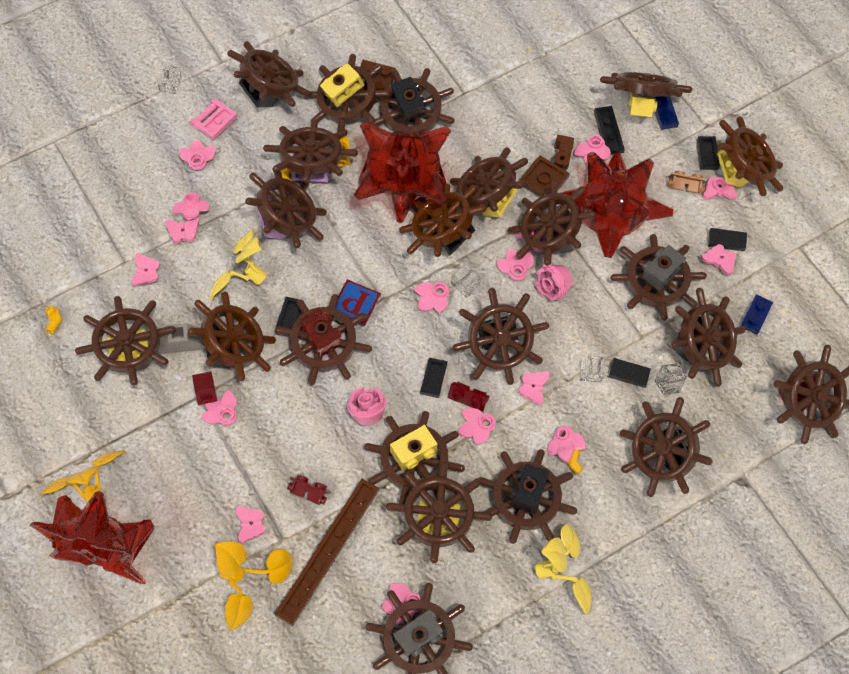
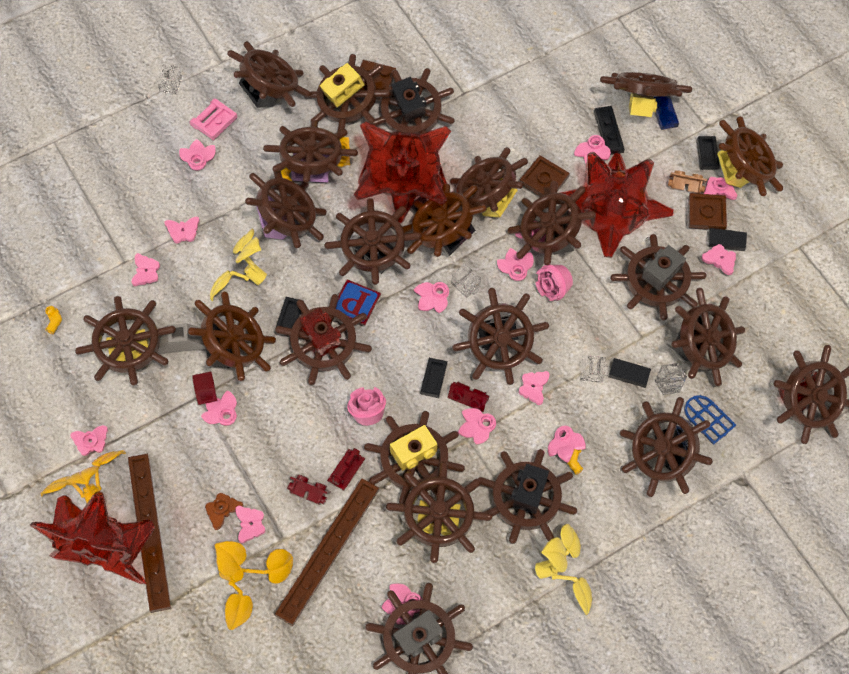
(97, 436): none -> bright pink animal
(152, 550): none -> reddish brown plate
(190, 206): bright pink plate -> none
(218, 515): none -> dark orange animal
(346, 469): none -> dark red hinge
(370, 249): none -> reddish brown brick
(565, 147): reddish brown leg -> none
(707, 211): none -> reddish brown plate
(716, 419): none -> blue window
(756, 314): clear blue plate -> none

